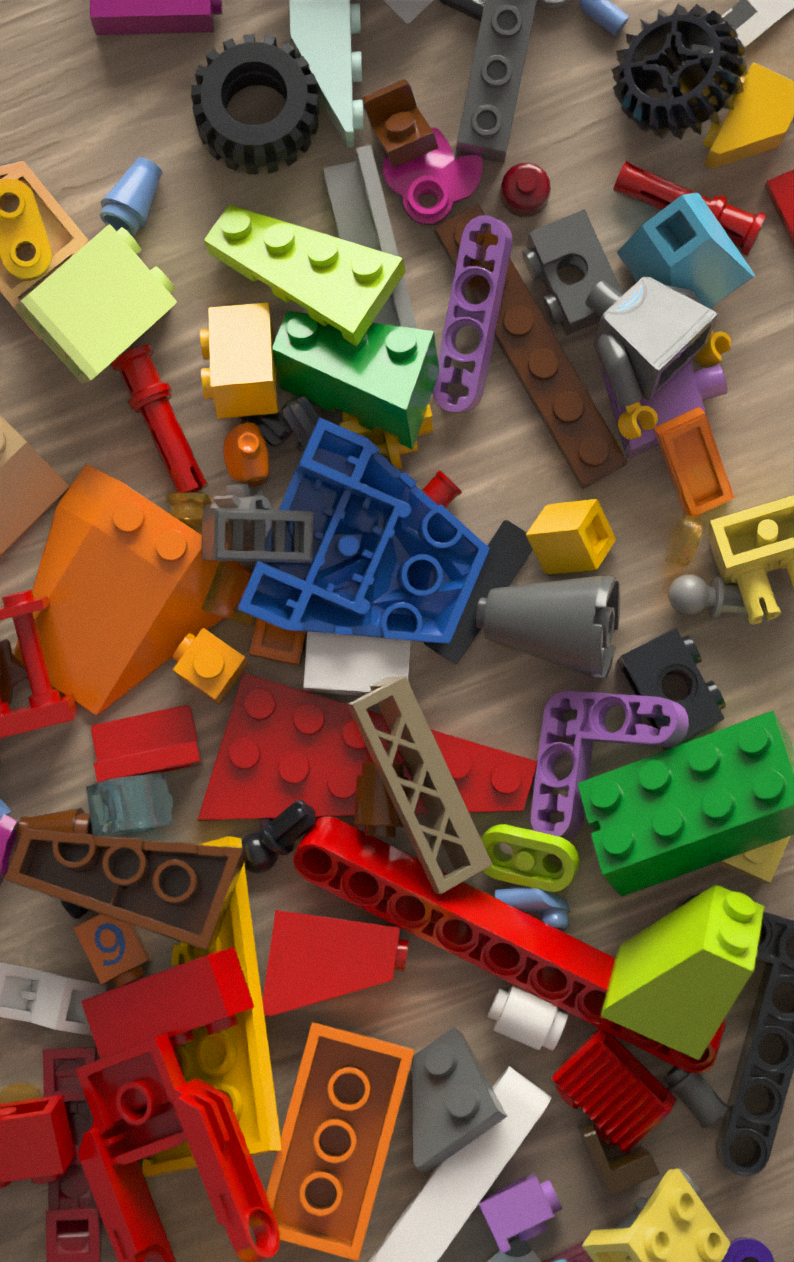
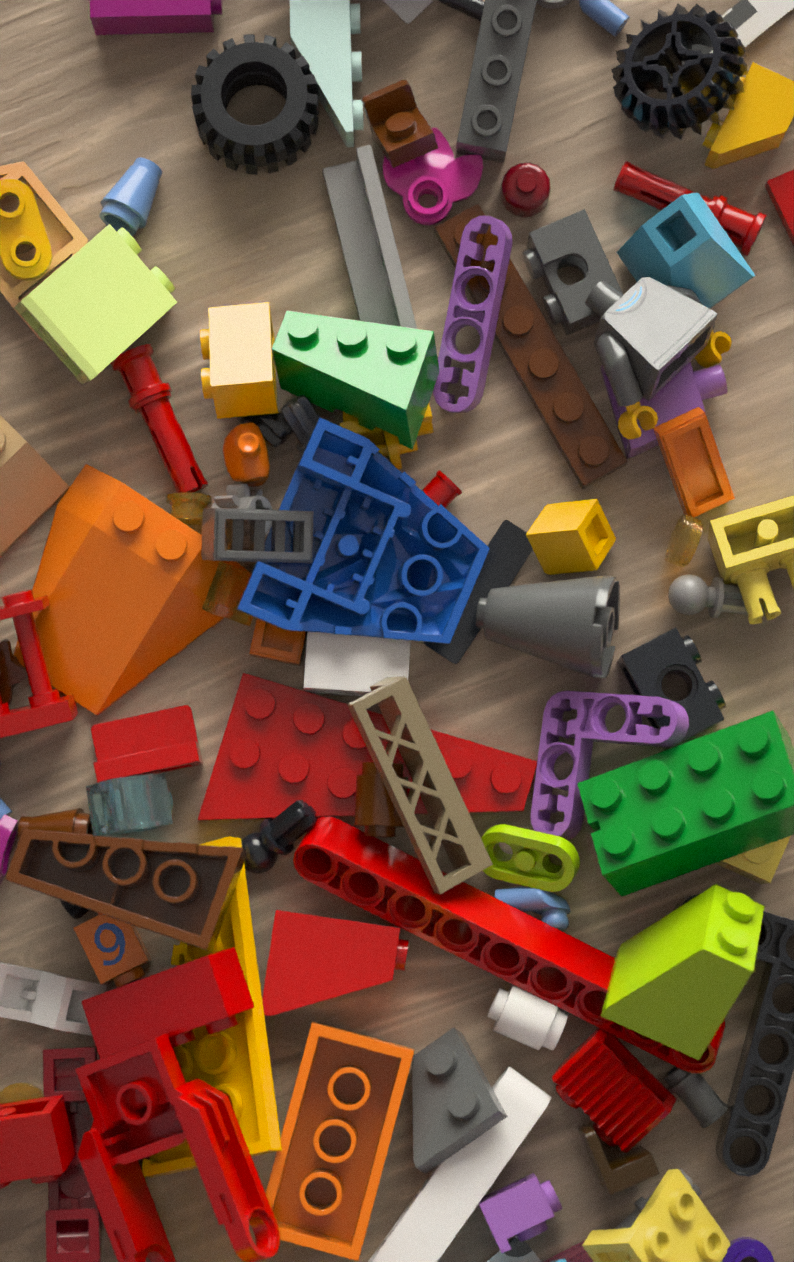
(208, 664): light orange brick -> none
(319, 272): wing -> none

